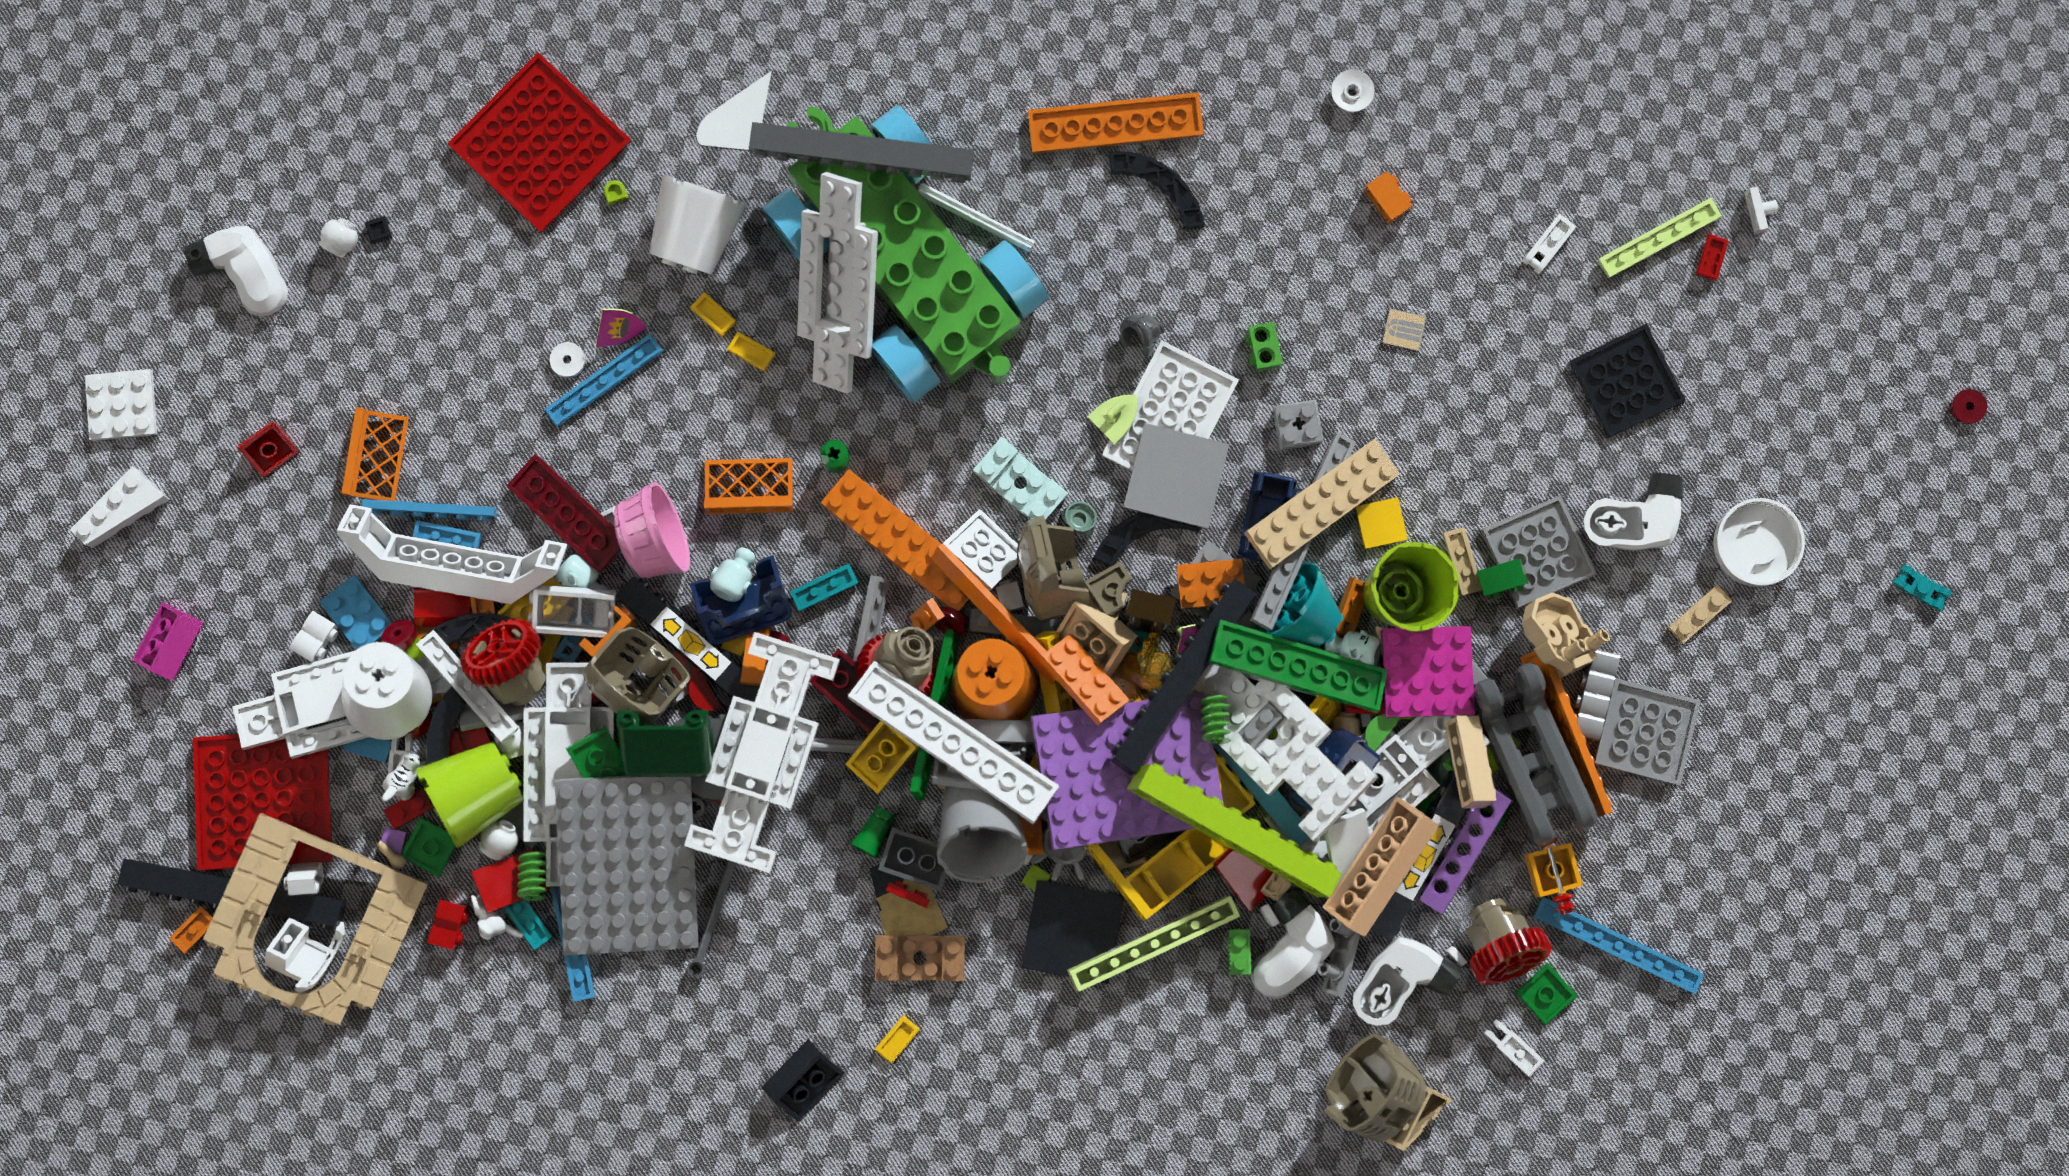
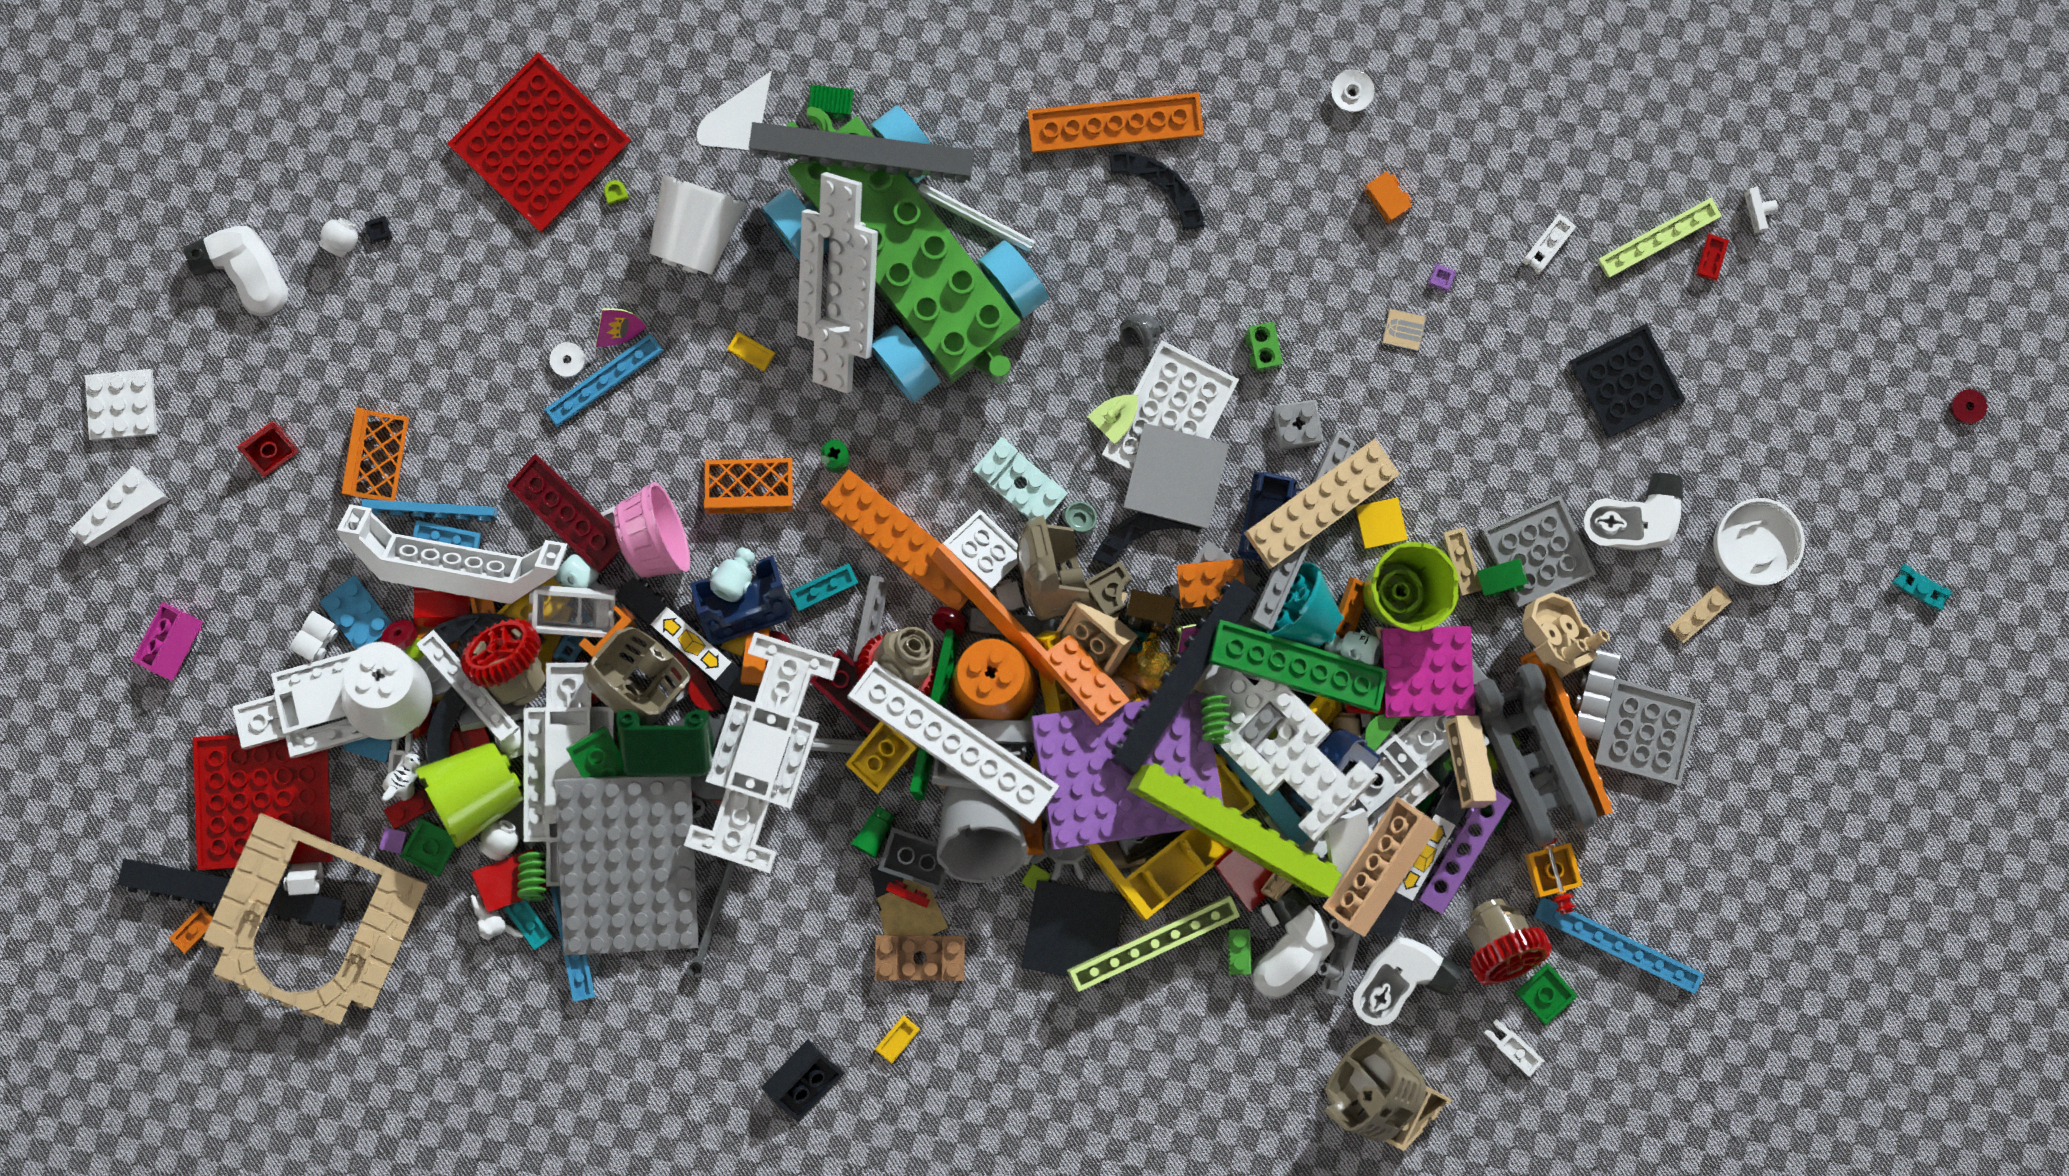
(300, 956): white piece -> none
(396, 860): tan piece -> none
(449, 924): red brick -> none
(713, 314): yellow tile -> none
(833, 101): none -> green brick
(927, 615): orange plate -> none
(1441, 278): none -> medium lavender tile
(1455, 956): white tile -> none

